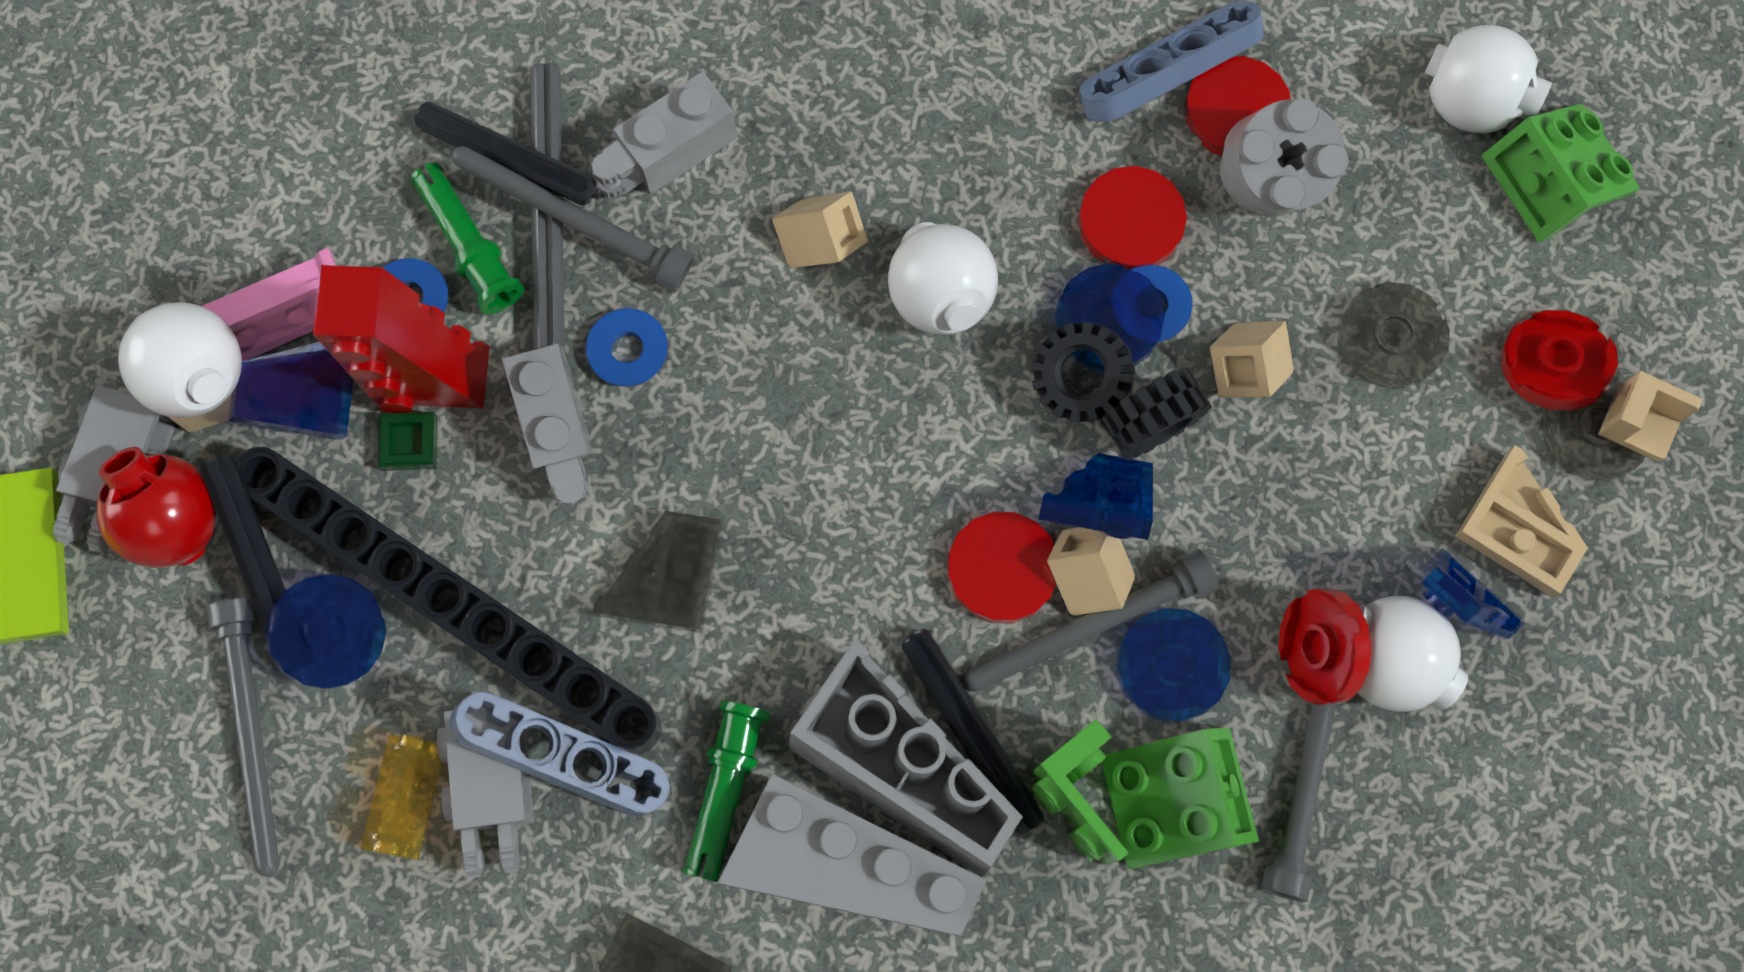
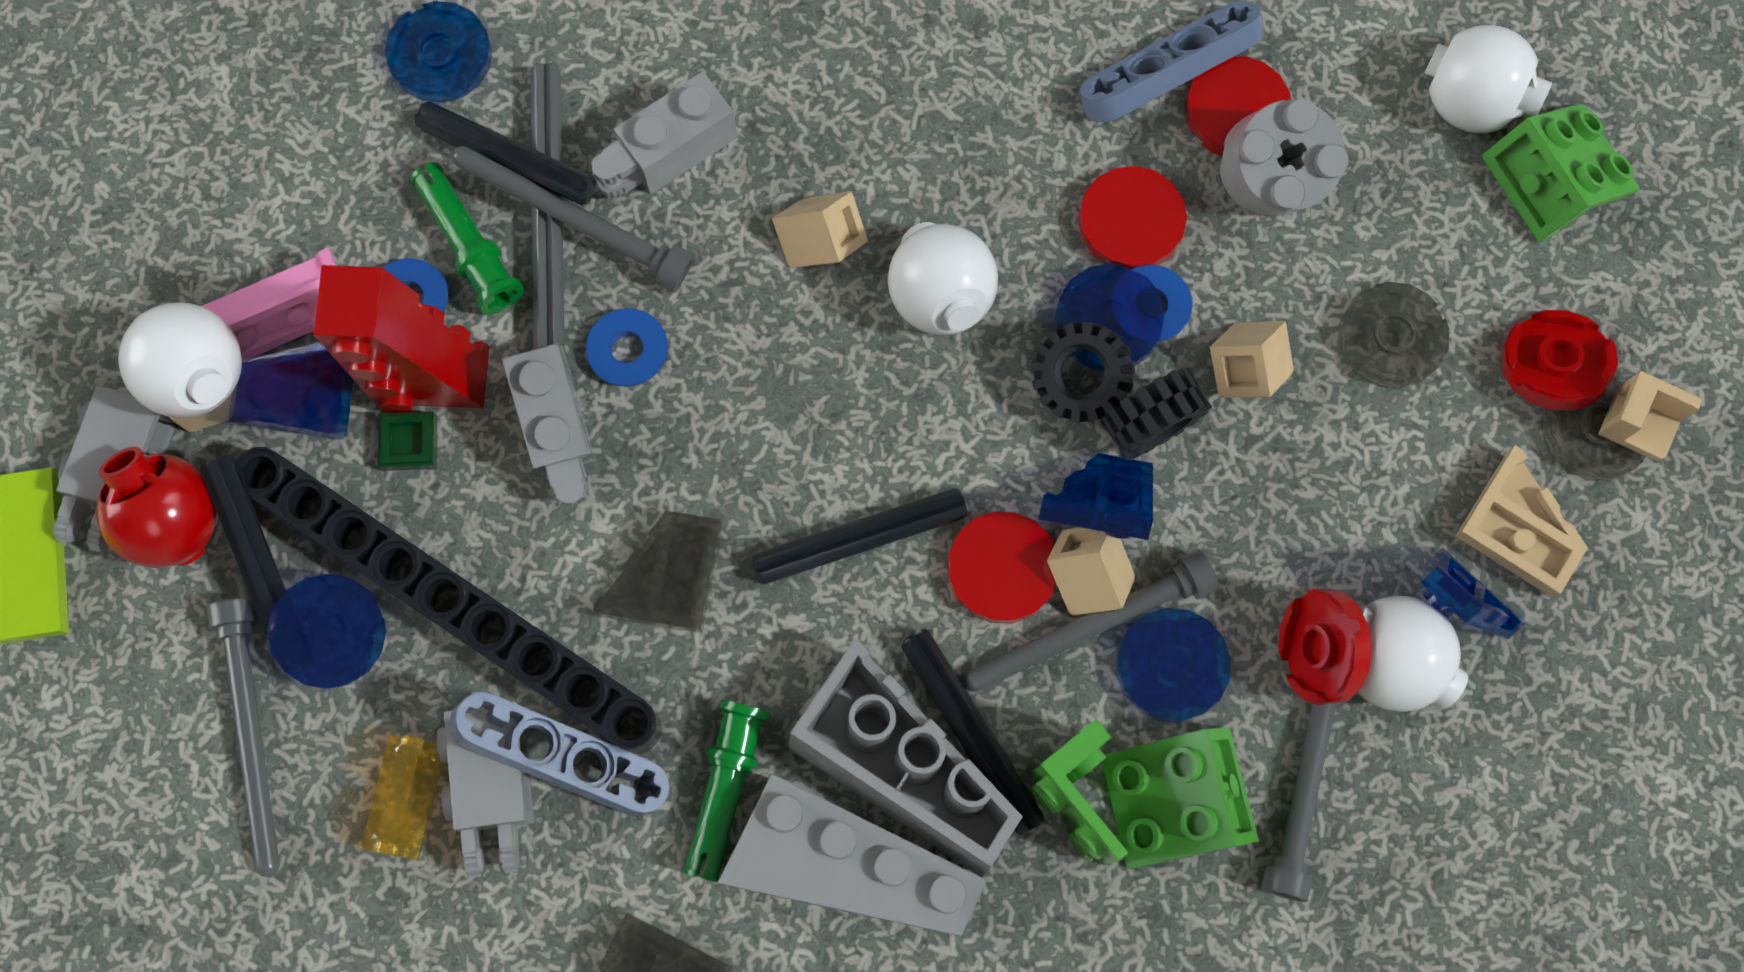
(451, 62): none -> clear blue tile
(859, 536): none -> black axle

